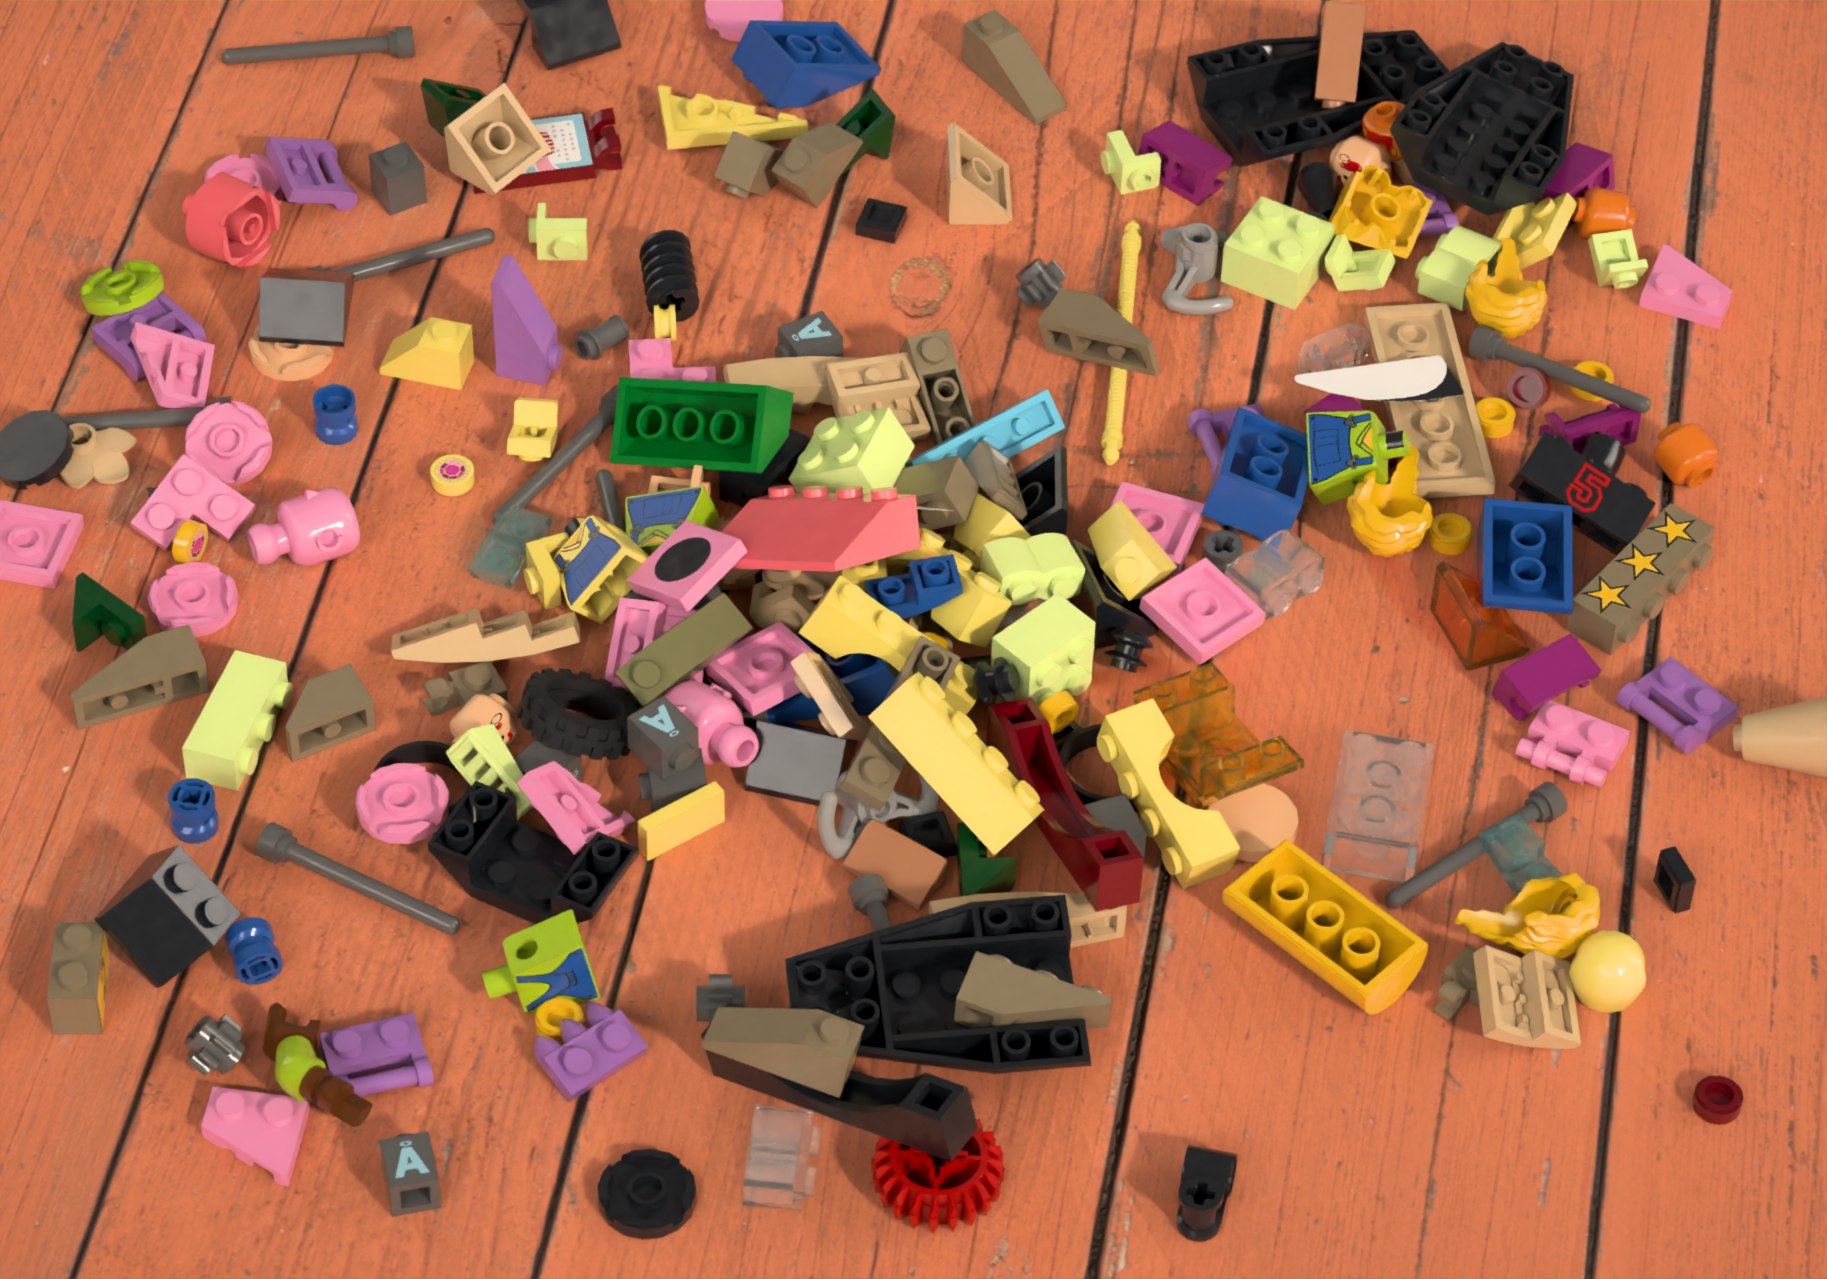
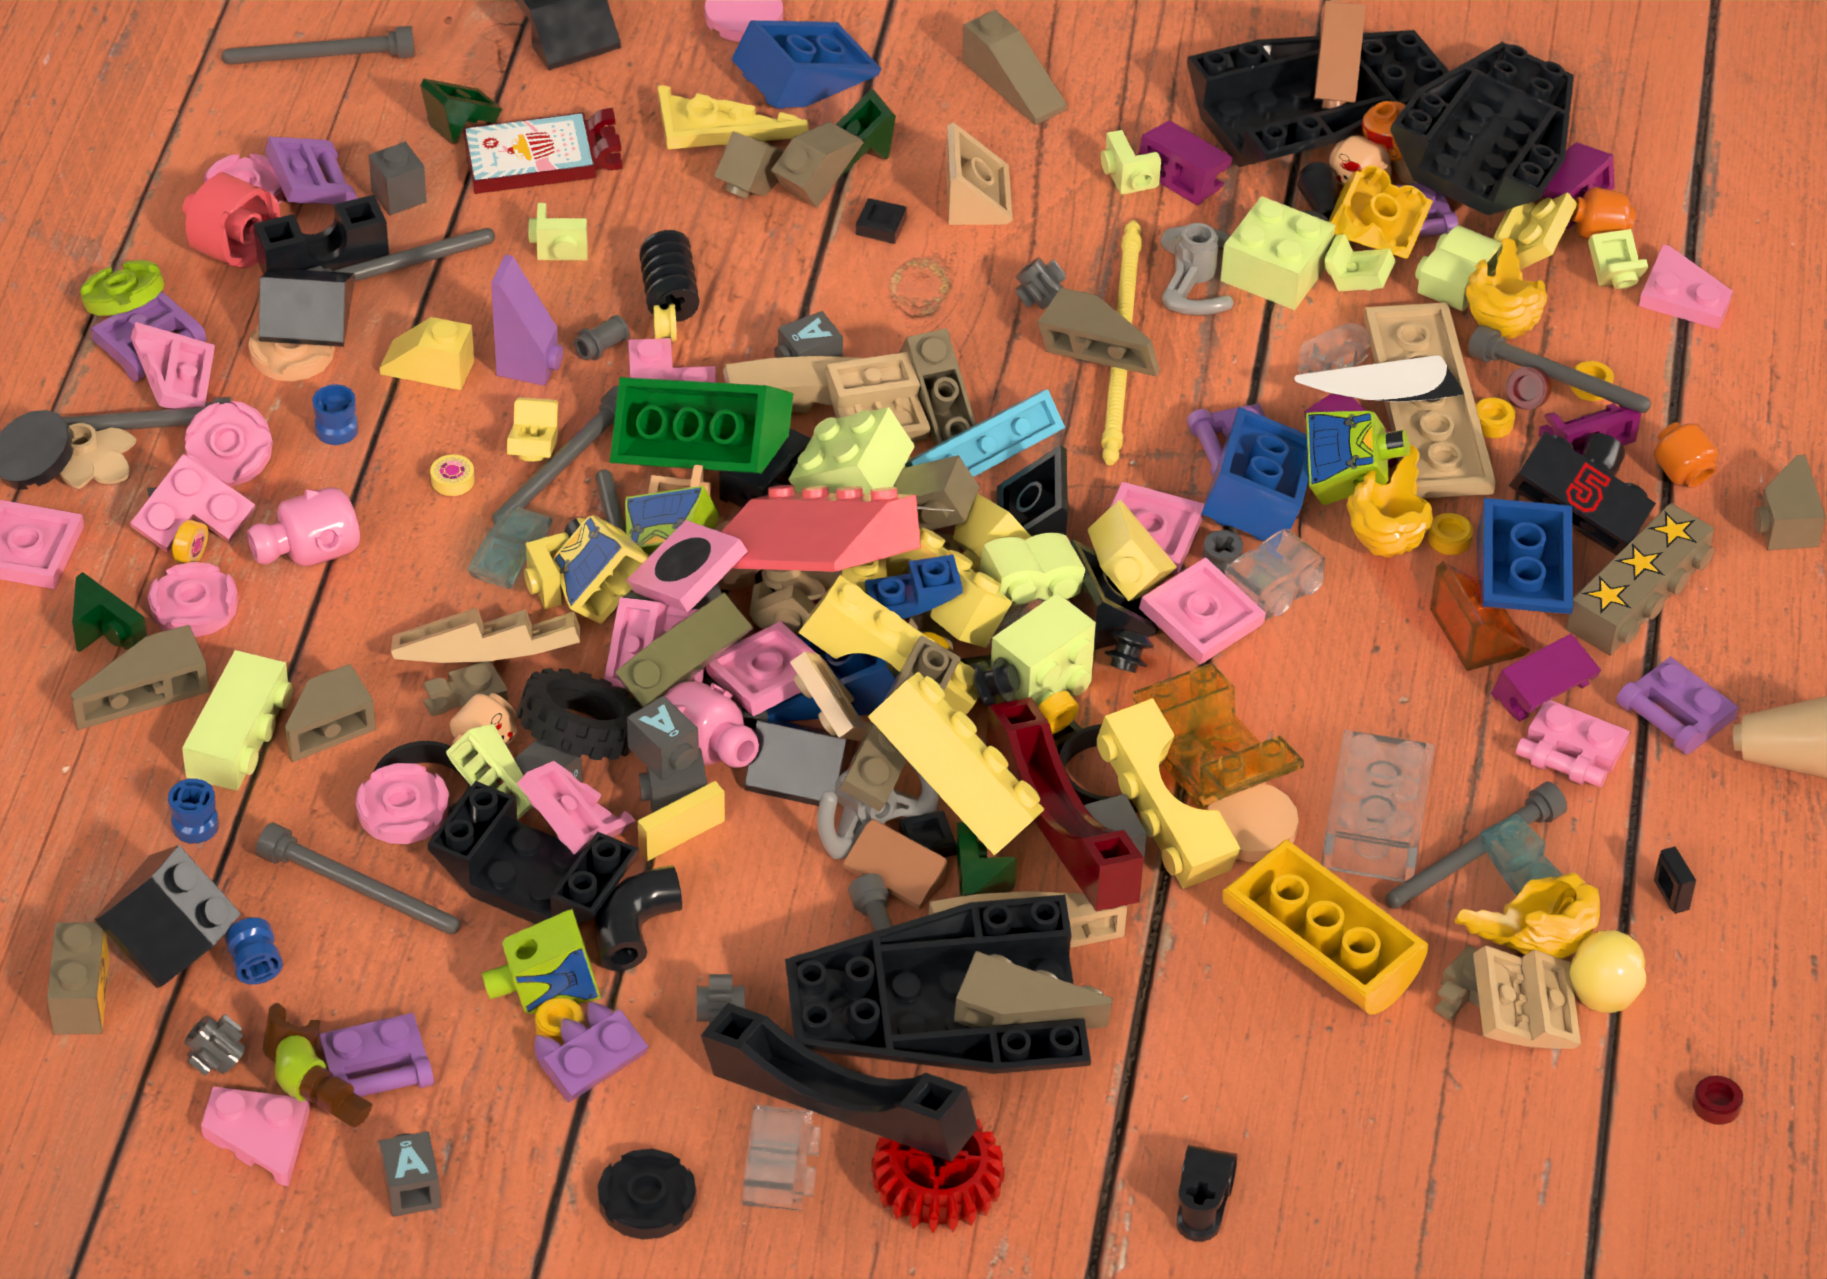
(352, 238): none -> black arch
(493, 141): tan slope -> none
(627, 909): none -> black cylinder
(790, 1043): dark tan slope -> none
(996, 477): dark tan slope -> none
(1791, 509): none -> dark tan slope

